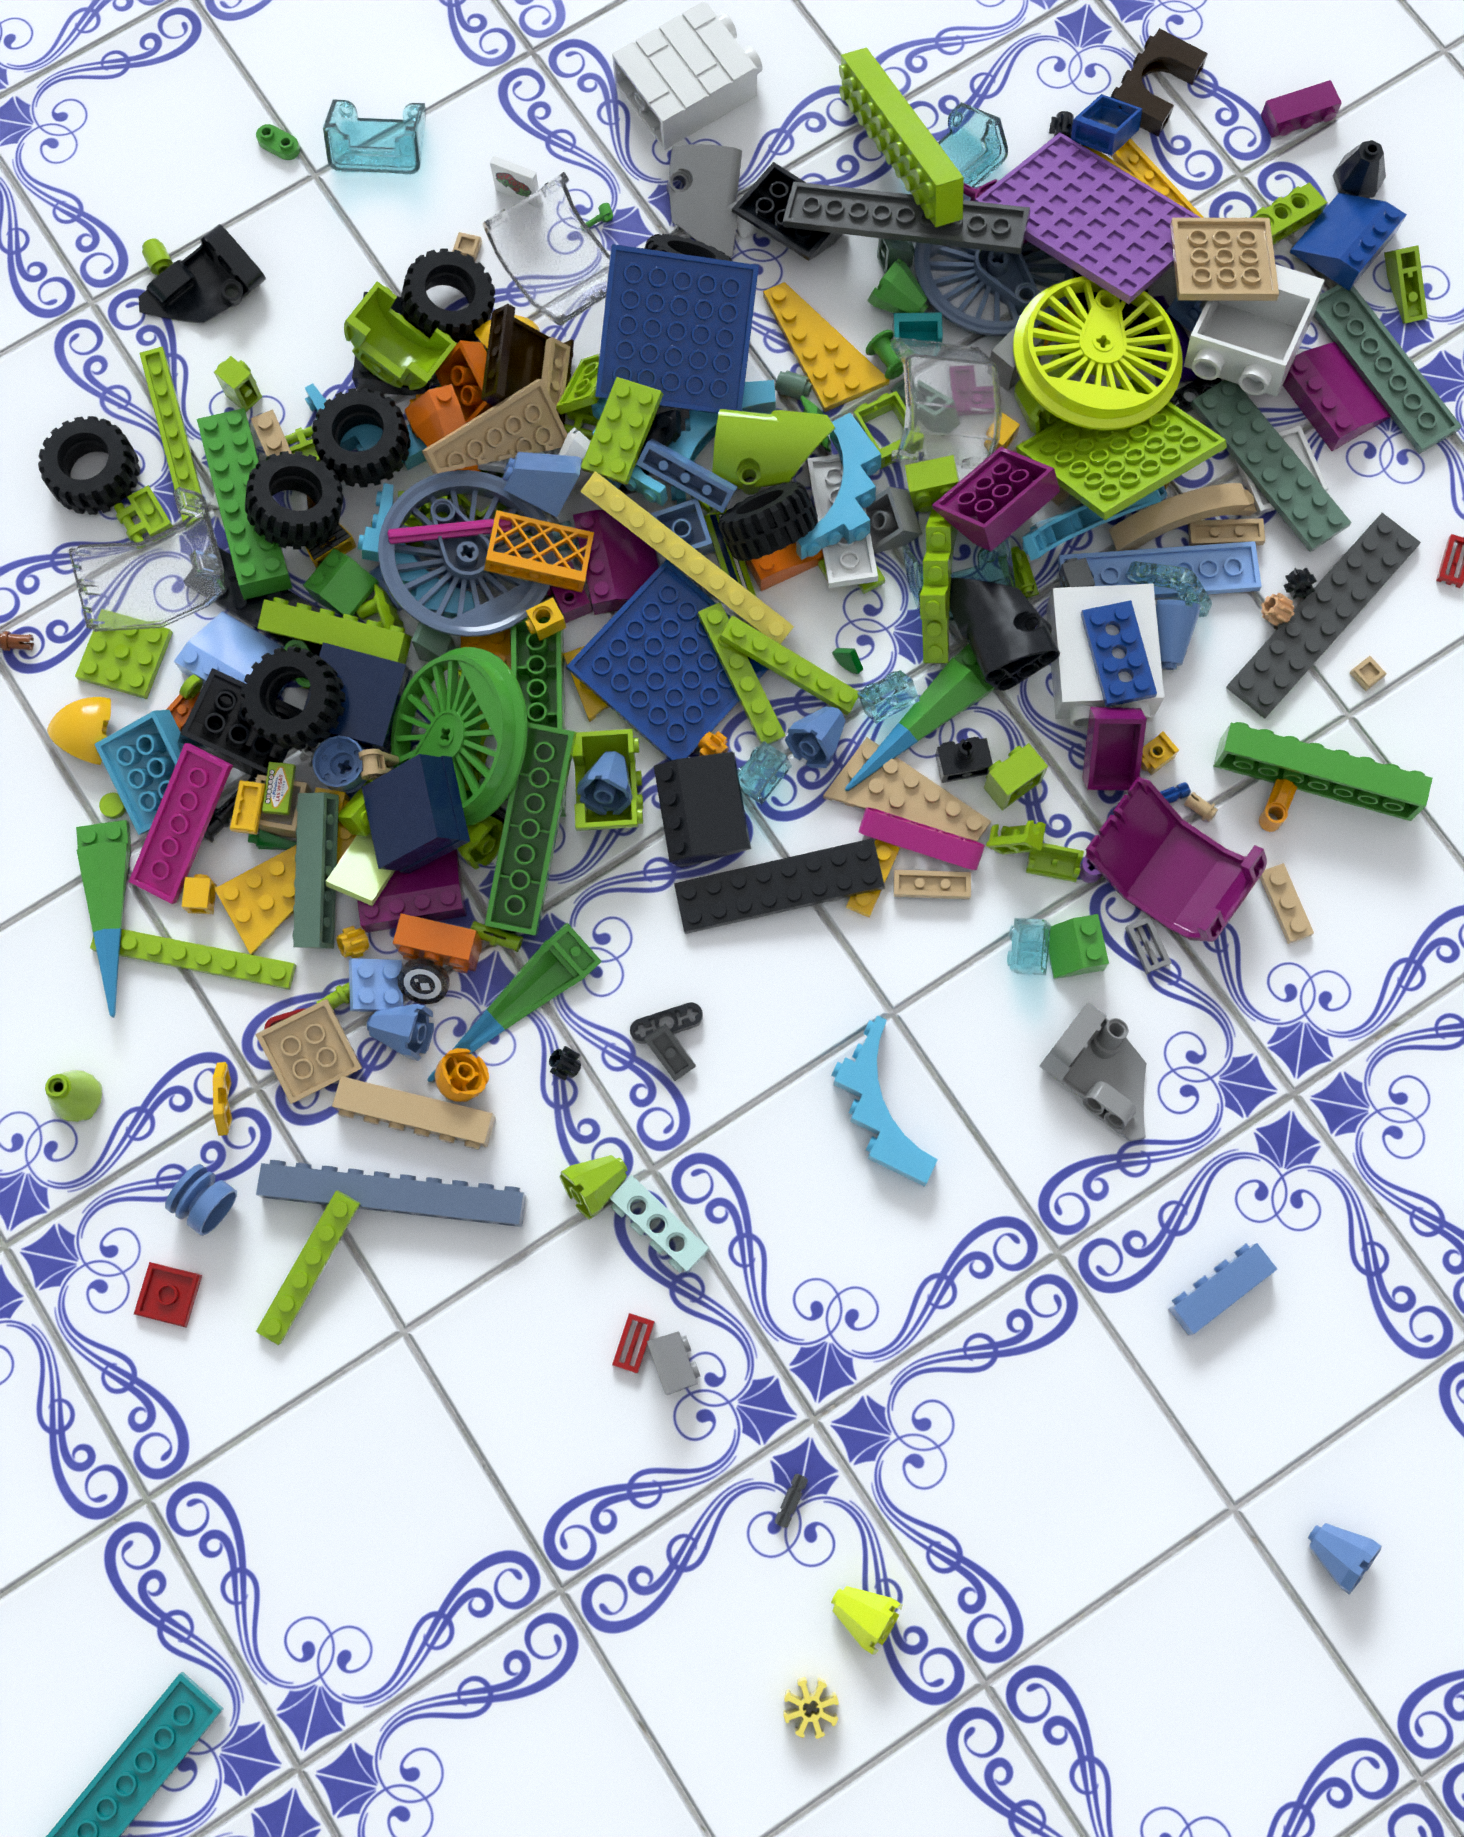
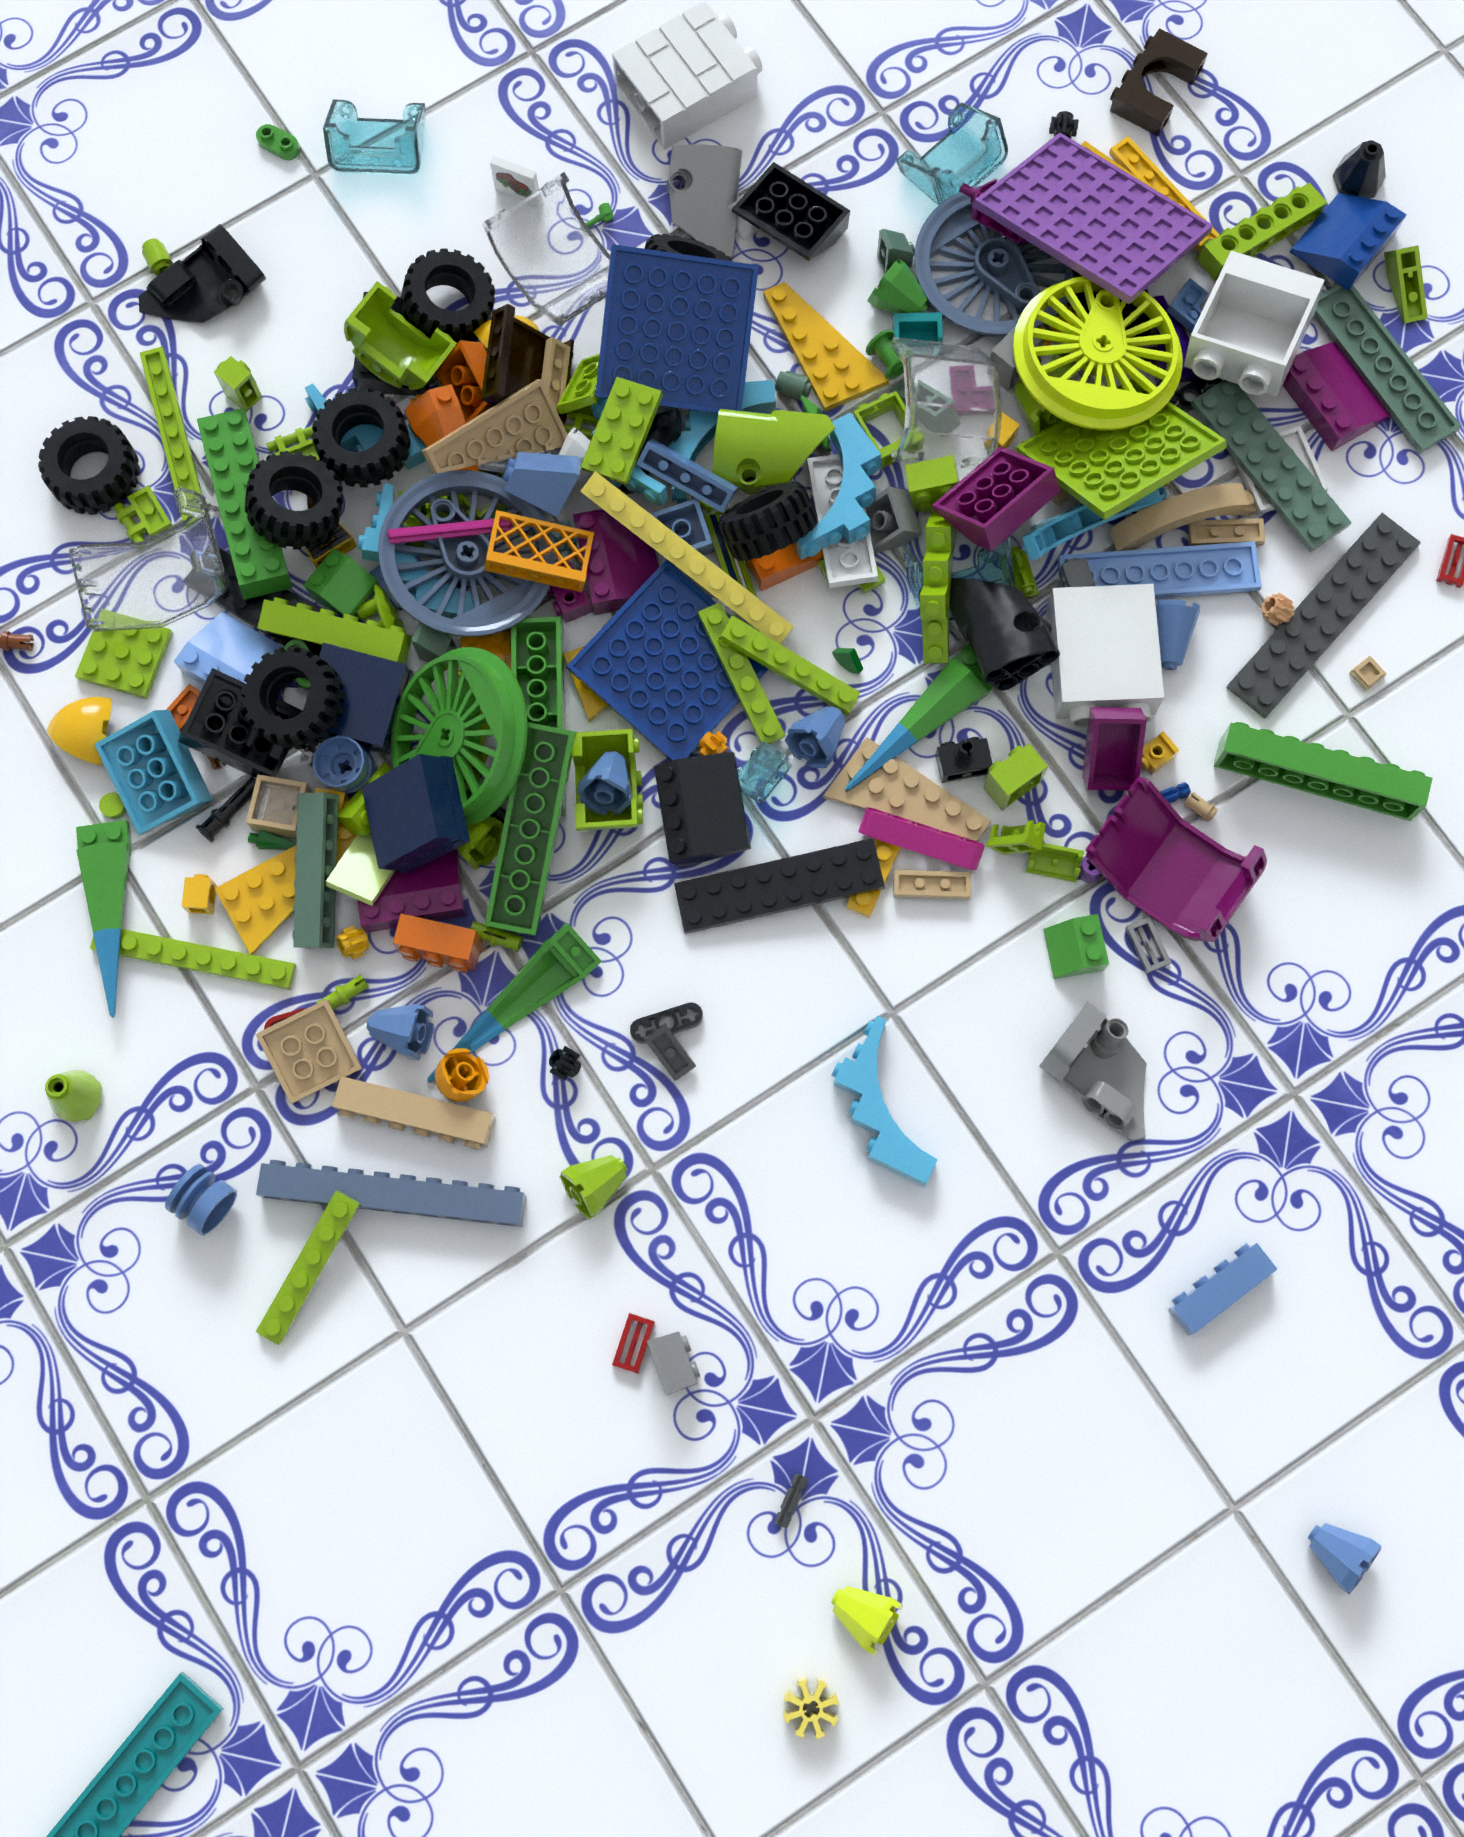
(168, 1294): red tile -> none
(180, 823): dark pink plate -> none
(191, 687): lime tile -> none
(221, 1107): yellow tile -> none
(248, 807): yellow plate -> none
(270, 433): tan plate -> none
(279, 788): tile -> none
(374, 984): light blue plate -> none
(376, 763): tan piece -> none
(423, 981): clear smoke tile -> none
(468, 244): tan tile -> none
(545, 609): yellow brick -> none
(634, 1191): light aqua brick -> none
(888, 696): clear light blue brick -> none
(900, 218): dark grey plate -> none
(902, 137): lime brick -> none
(1029, 946): clear light blue brick -> none
(1100, 137): blue window -> none
(1106, 665): blue plate -> none
(1175, 577): clear light blue beam -> none
(1224, 259): tan plate -> none
(1277, 804): light orange piece -> none
(1286, 903): tan plate -> none
(1300, 583): black gear -> none
(1301, 109): magenta brick -> none

